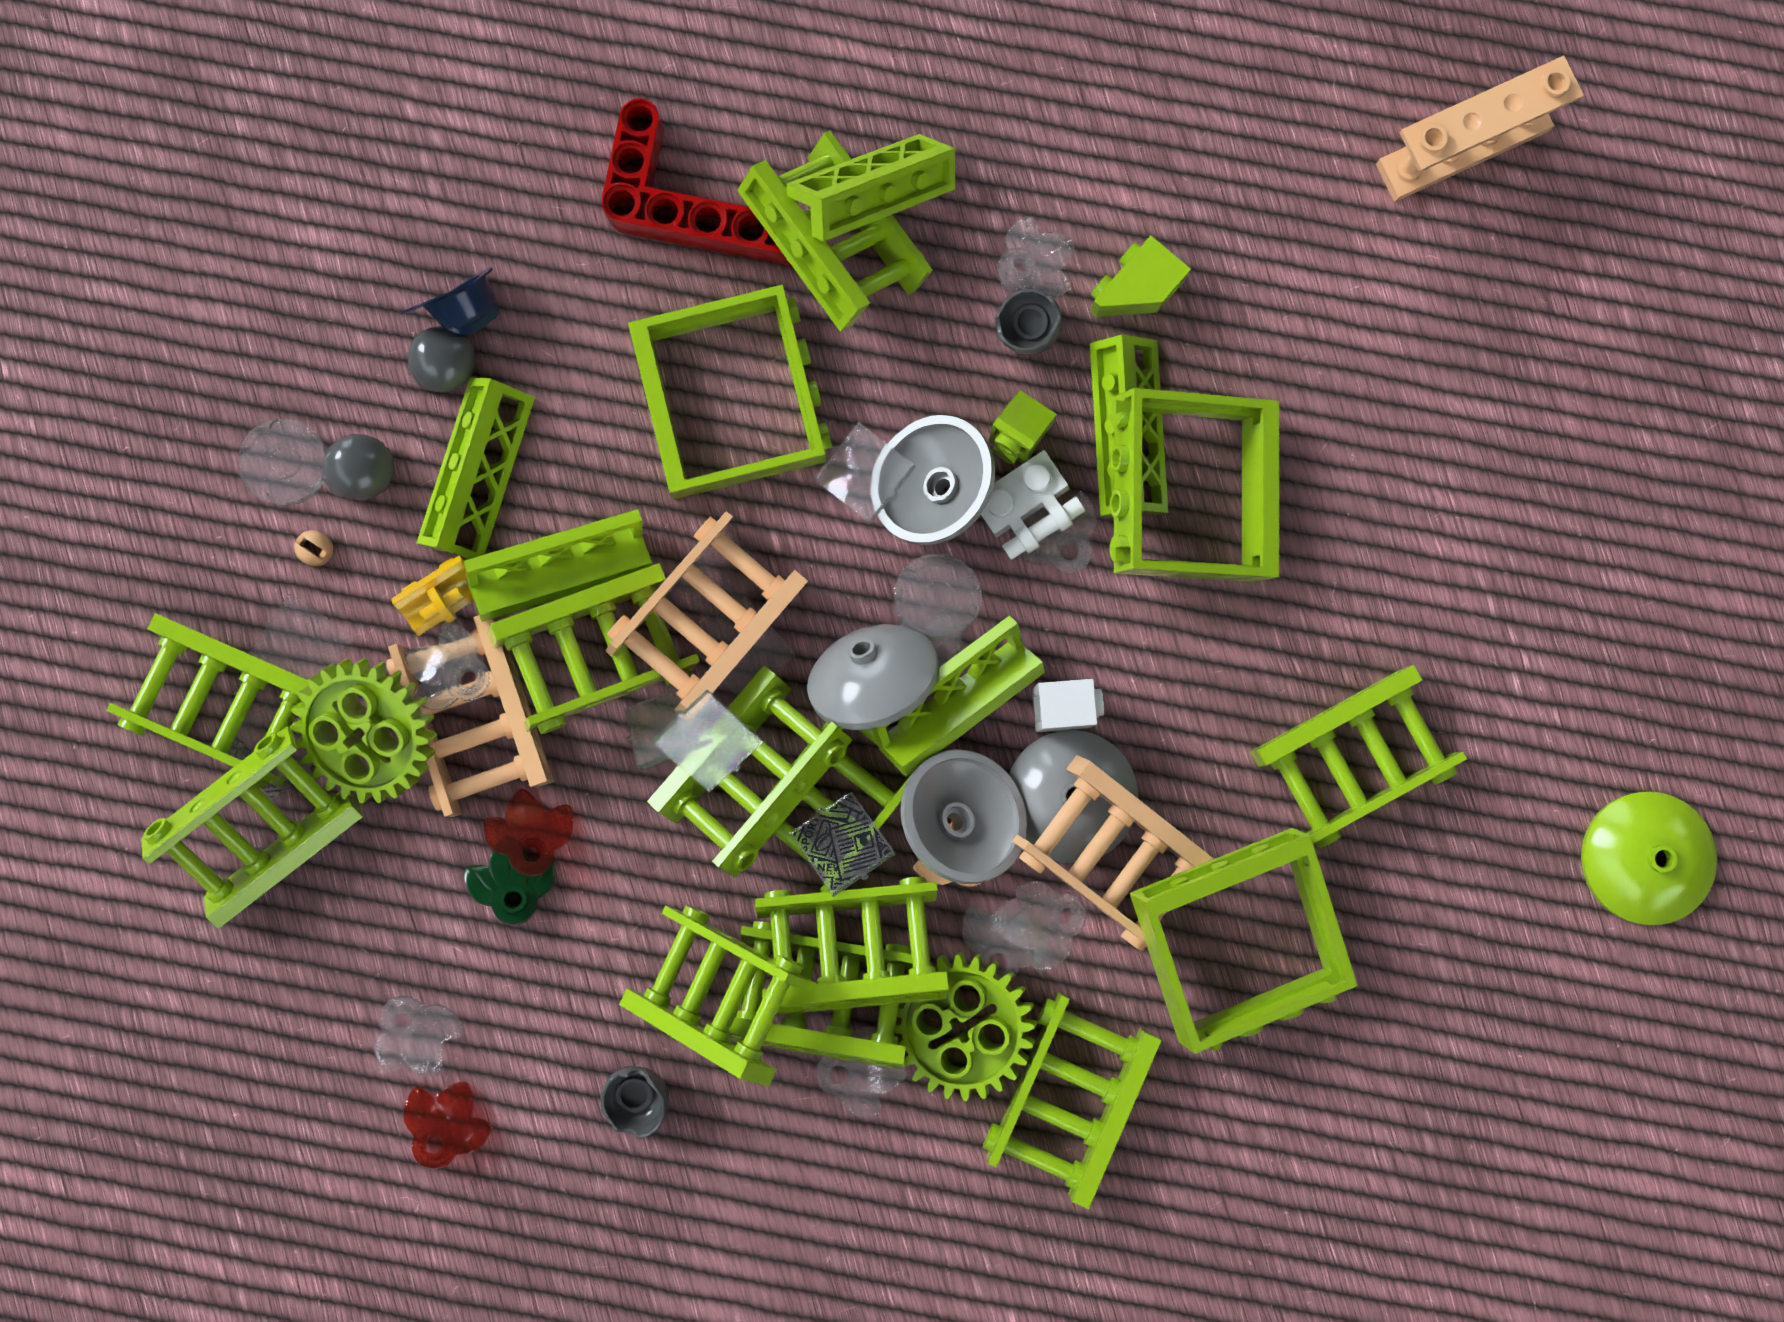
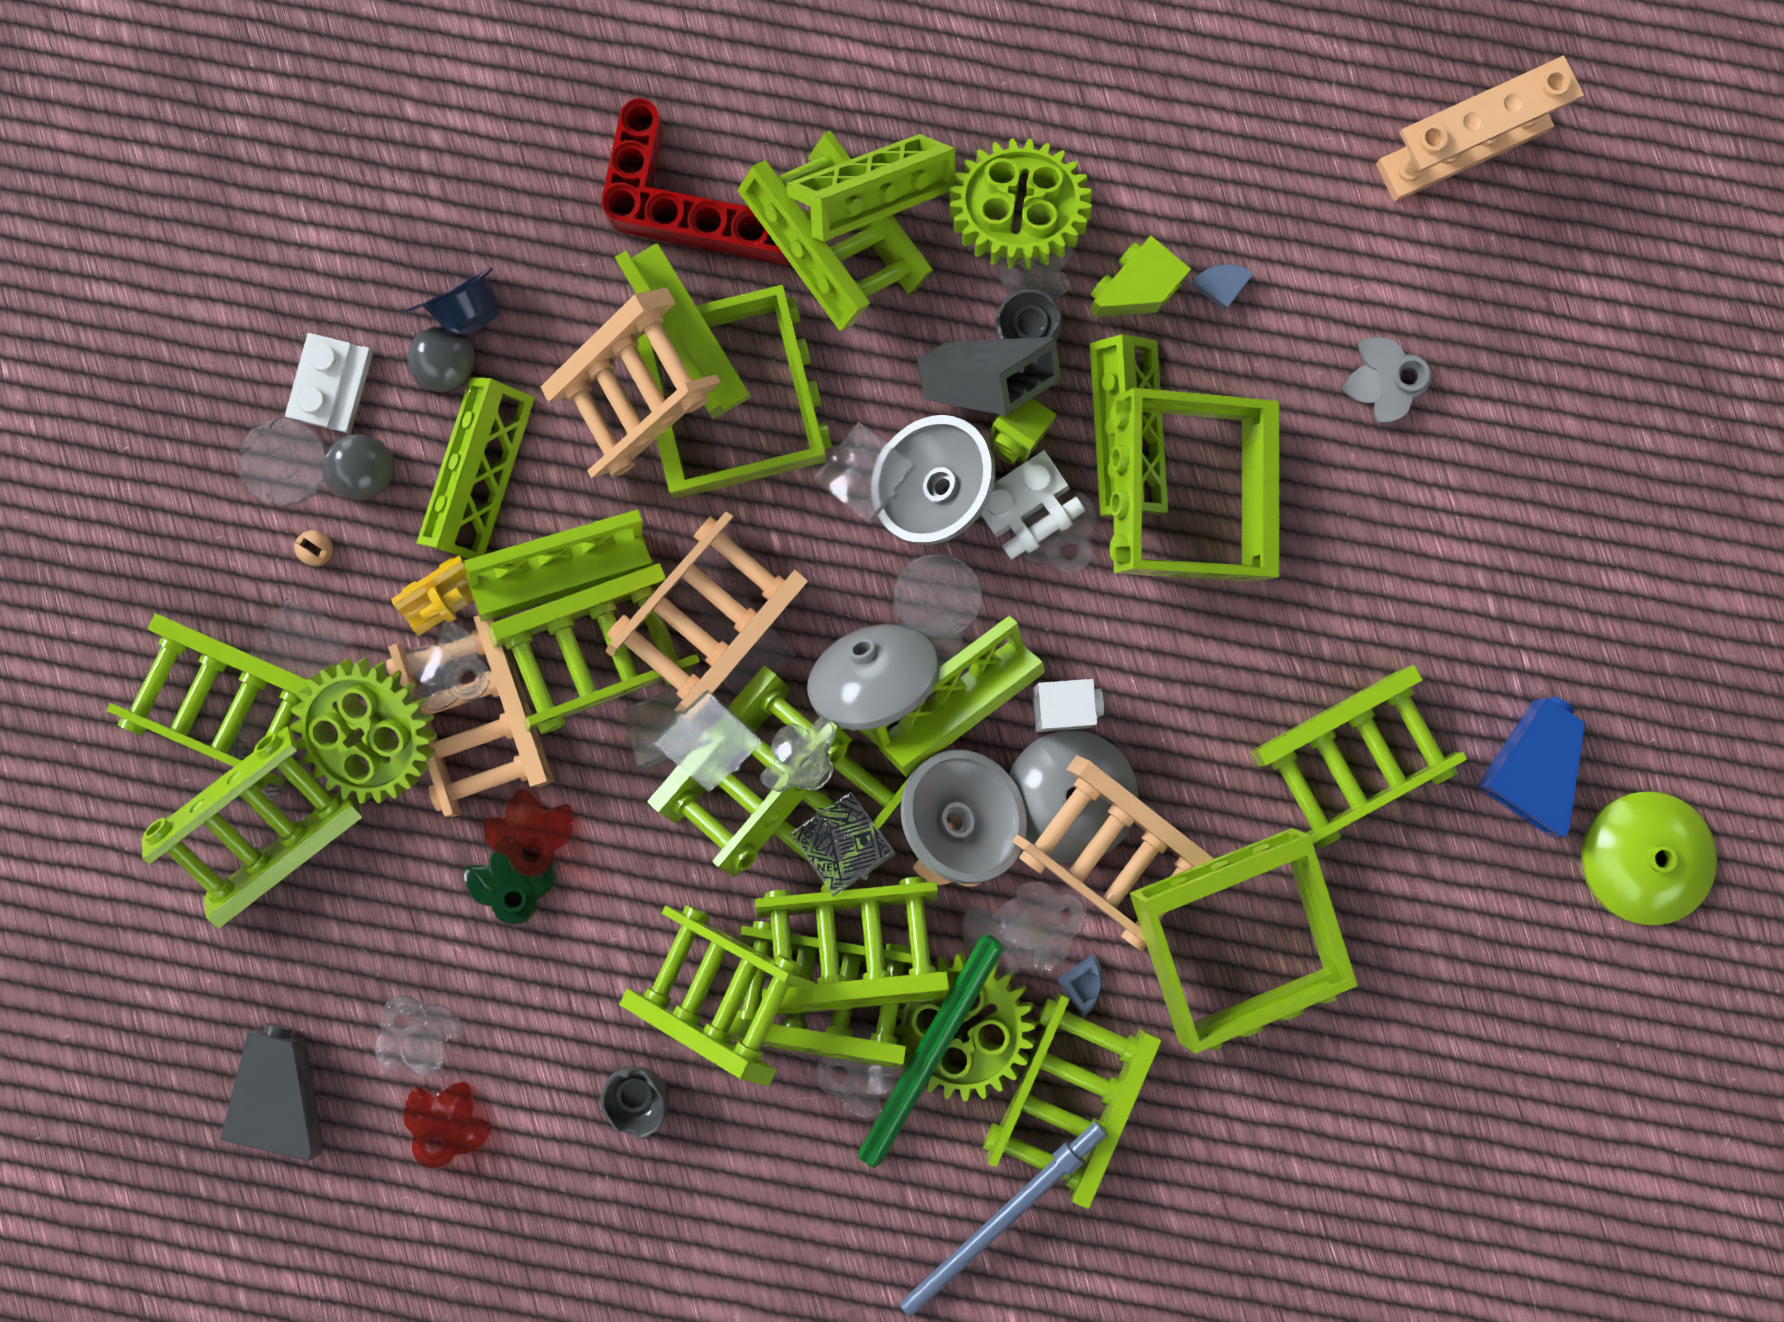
(274, 1096): none -> dark grey slope
(329, 383): none -> white plate
(595, 360): none -> light nougat fence
(686, 328): none -> lime fence
(800, 757): none -> clear plate
(931, 1050): none -> green axle
(980, 197): none -> lime gear
(989, 373): none -> dark grey slope
(1066, 1160): none -> sand blue bar
(1083, 984): none -> sand blue tile
(1222, 283): none -> sand blue tile
(1381, 380): none -> light grey plate
(1539, 766): none -> blue slope

